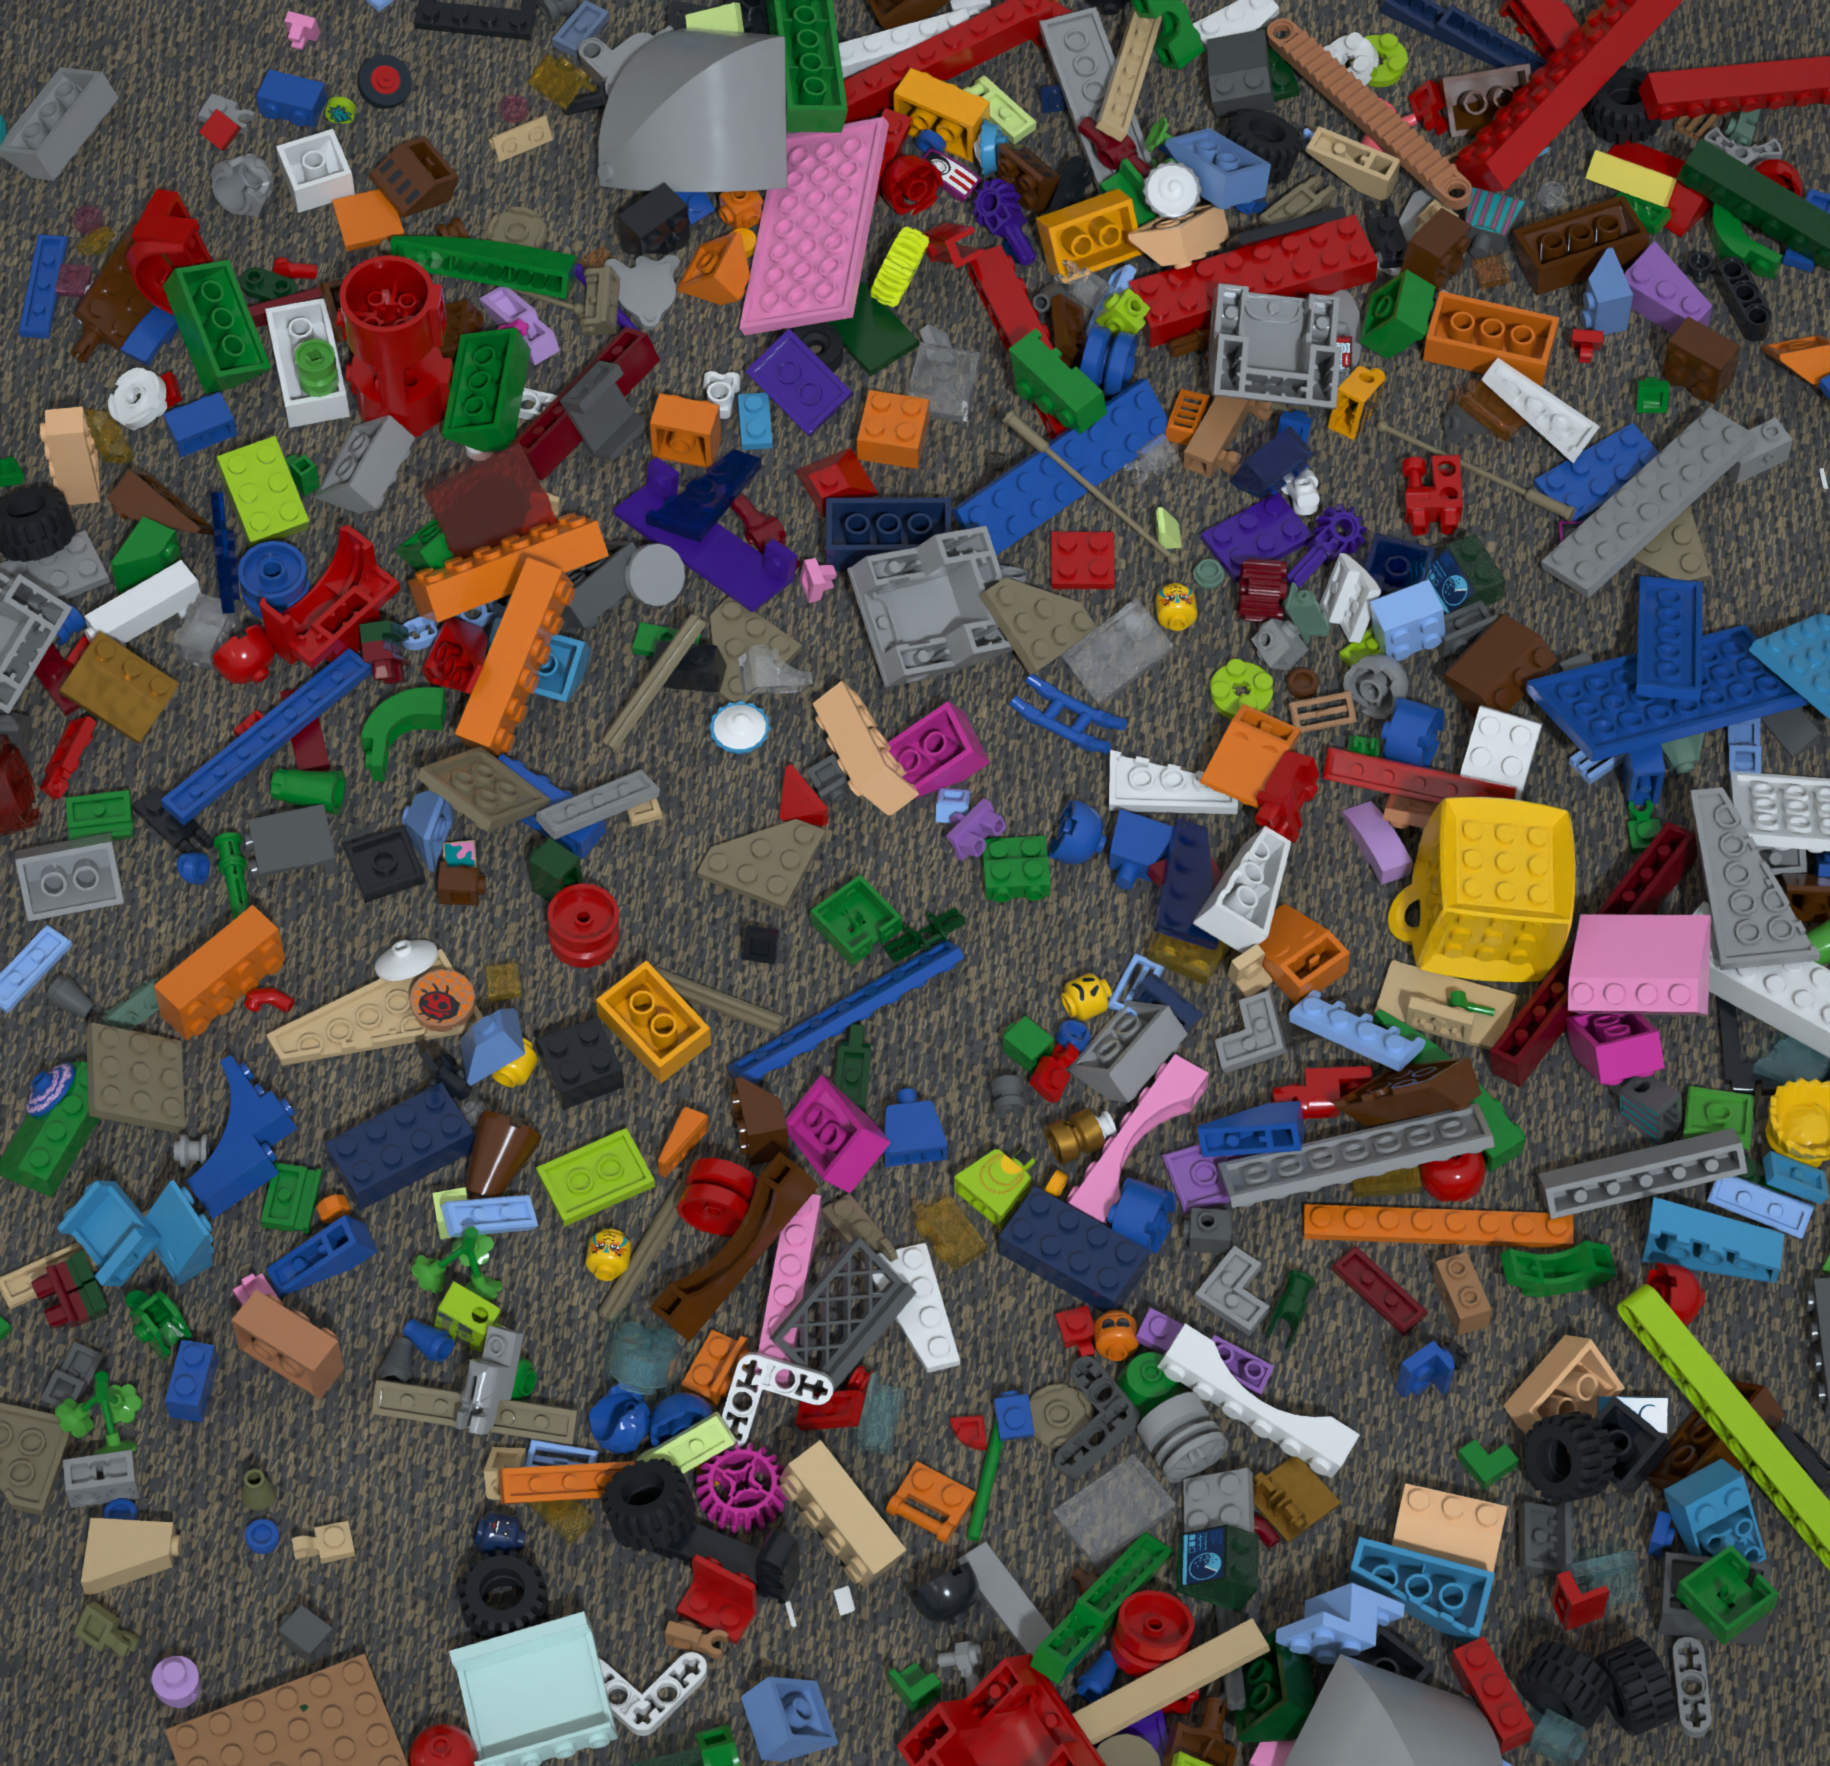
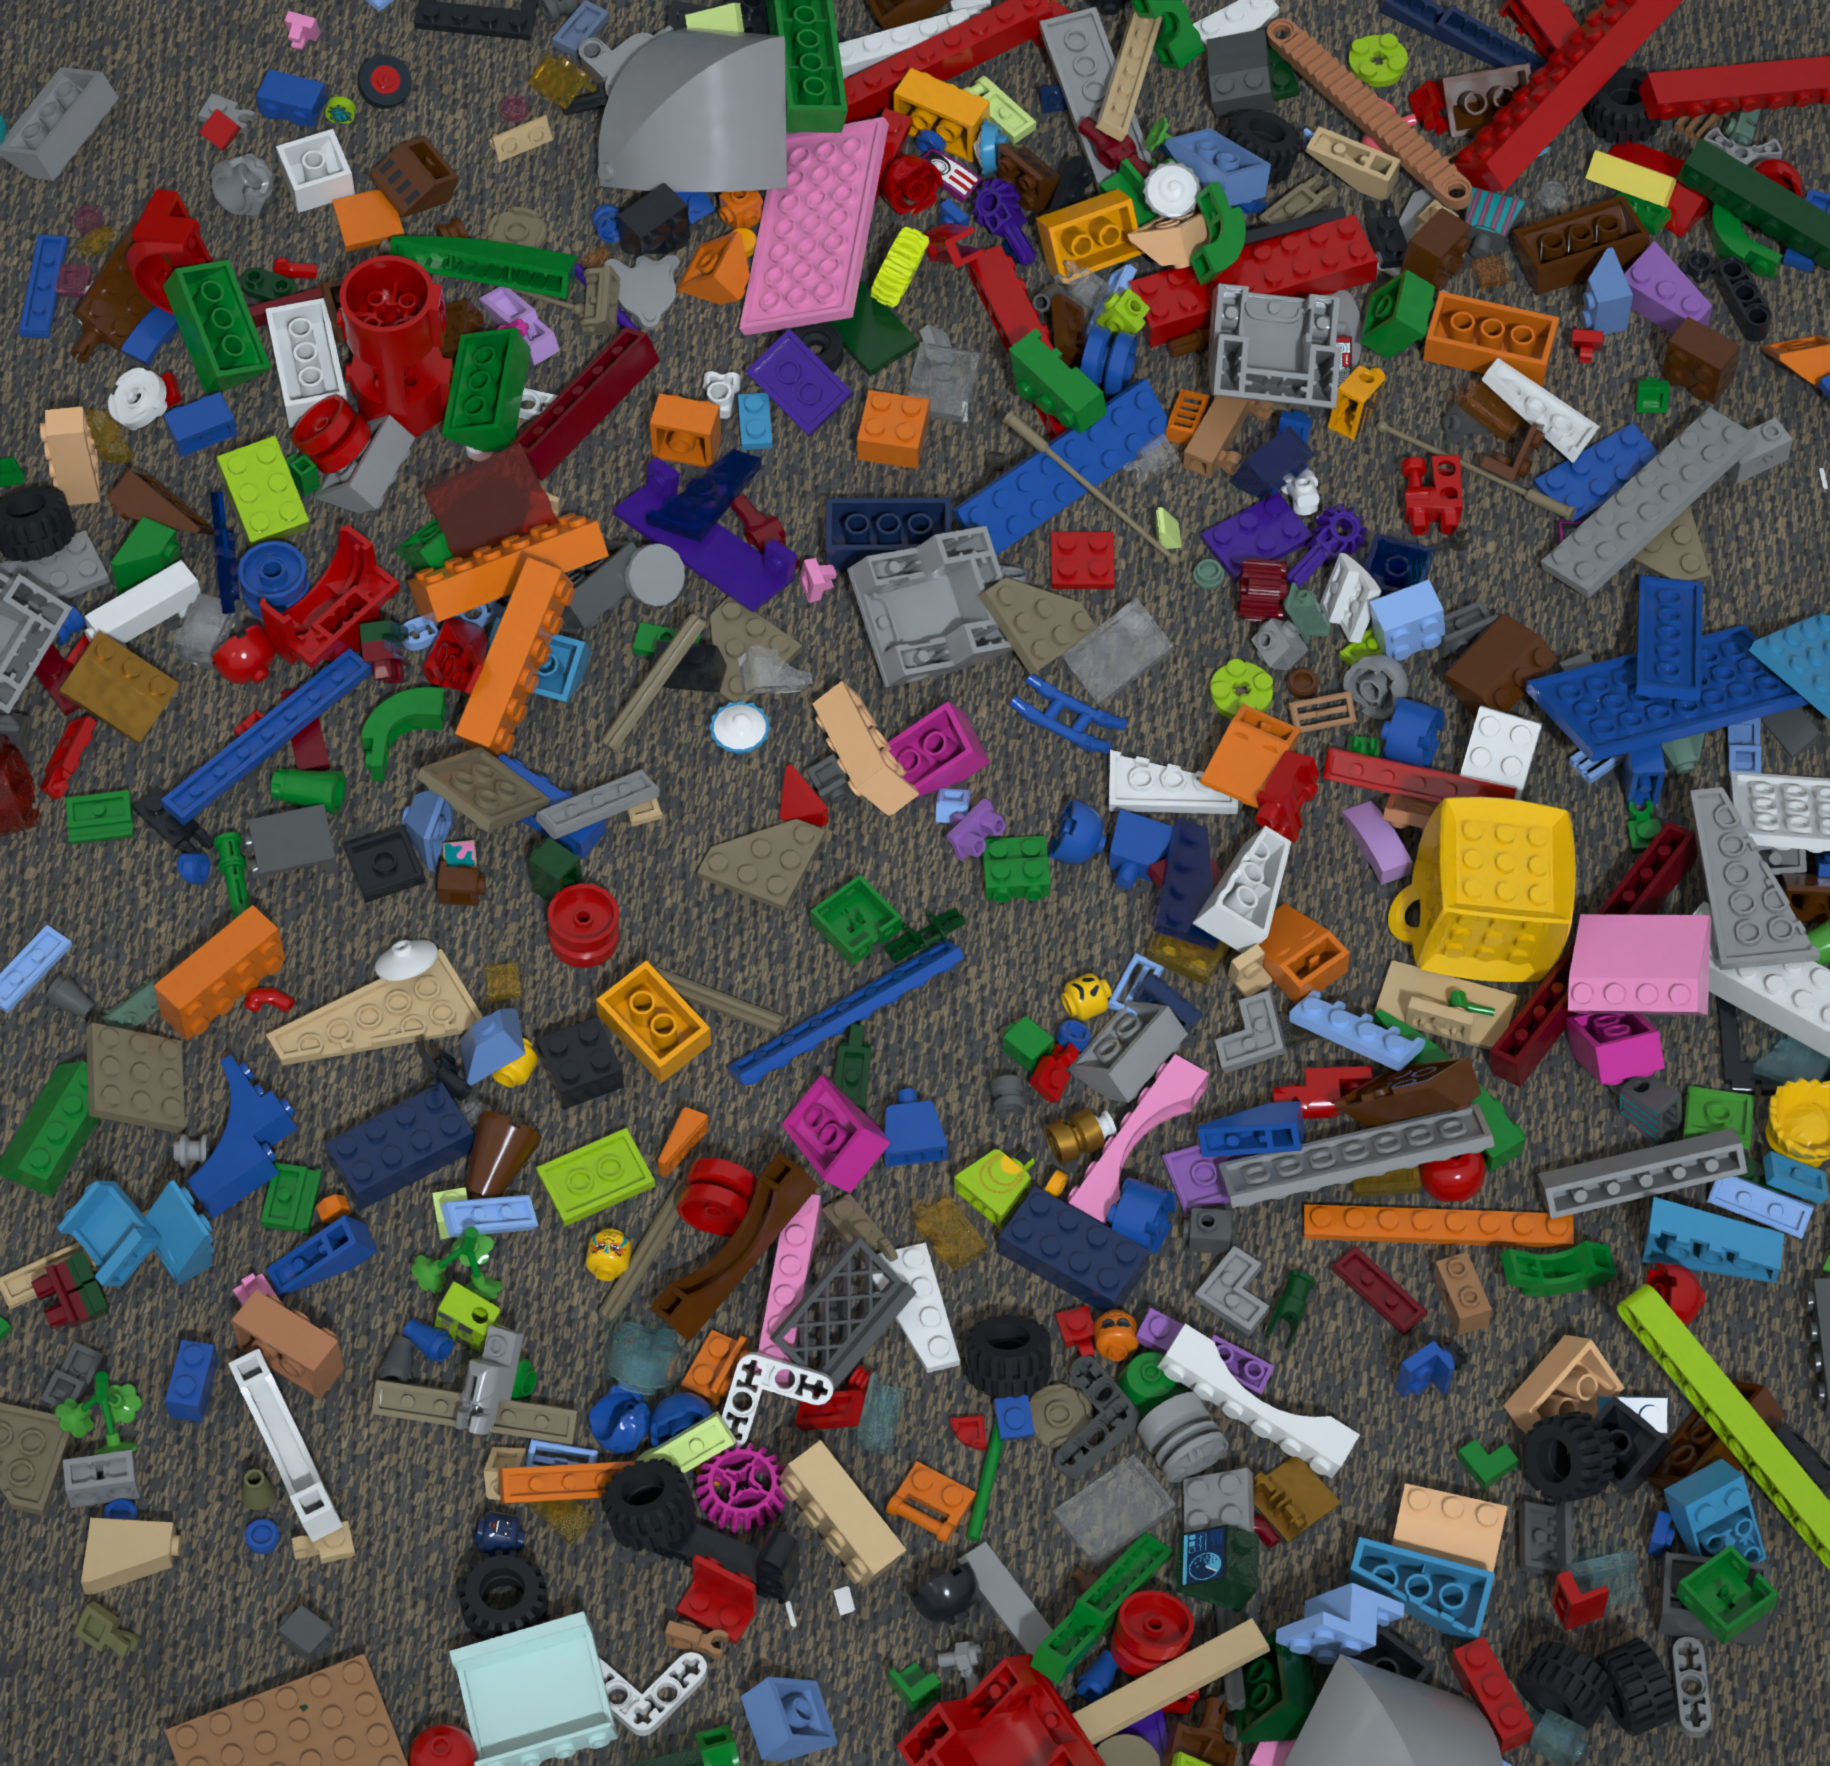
(49, 1088): blue dish -> none
(69, 877): light grey slope -> none
(157, 1321): green hinge -> none
(176, 1681): lavender piece -> none
(286, 1445): none -> white arch
(316, 367): bright green wheel -> none
(331, 434): none -> red wheel
(442, 1000): tile -> none
(603, 412): dark grey panel -> none
(610, 229): none -> blue wheel
(759, 1122): reddish brown slope -> none
(760, 944): black tile -> none
(836, 477): red slope -> none
(952, 214): none -> blue plate
(1008, 1356): none -> black tyre
(1176, 607): yellow head -> none
(1226, 234): none -> green arch
(1358, 48): white plate -> none
(1465, 575): slope -> none
(1501, 463): none -> reddish brown bracket

